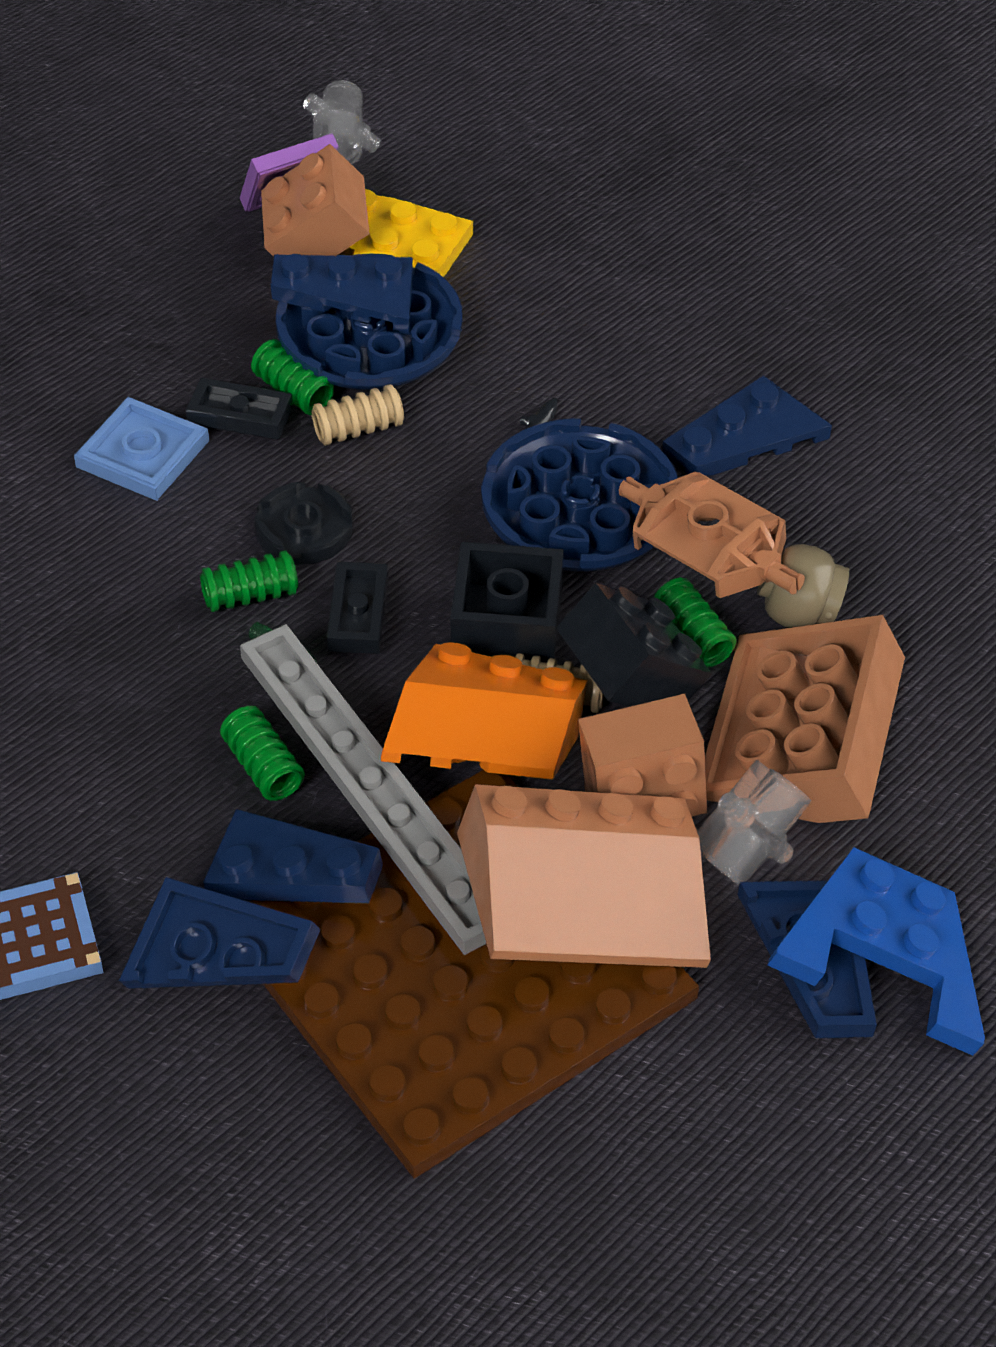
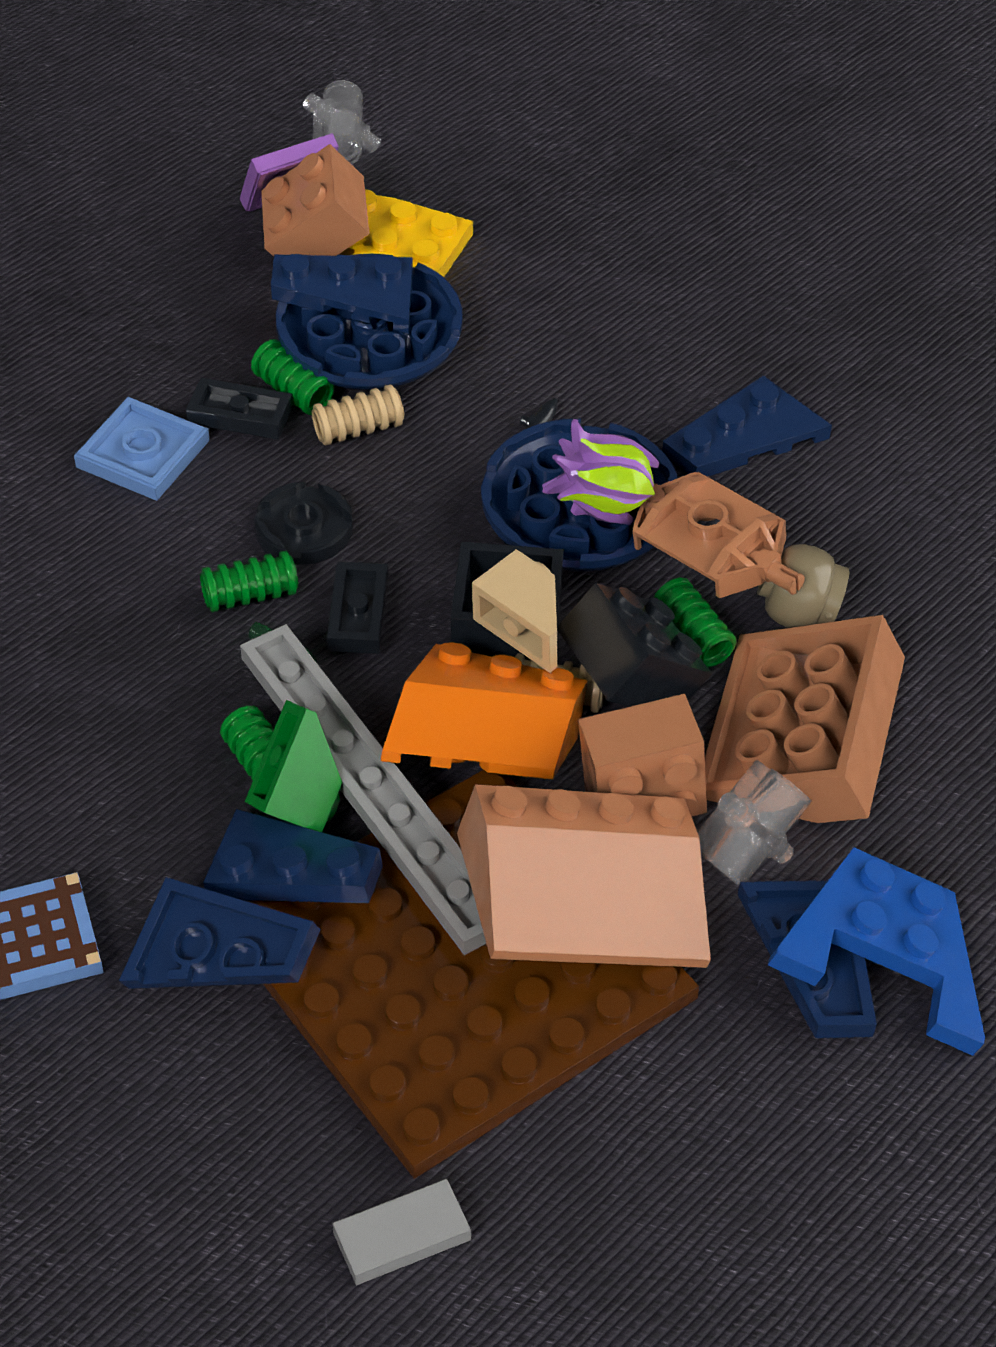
(297, 772): none -> green slope
(401, 1231): none -> light grey tile
(519, 607): none -> tan slope
(603, 475): none -> medium lavender hair

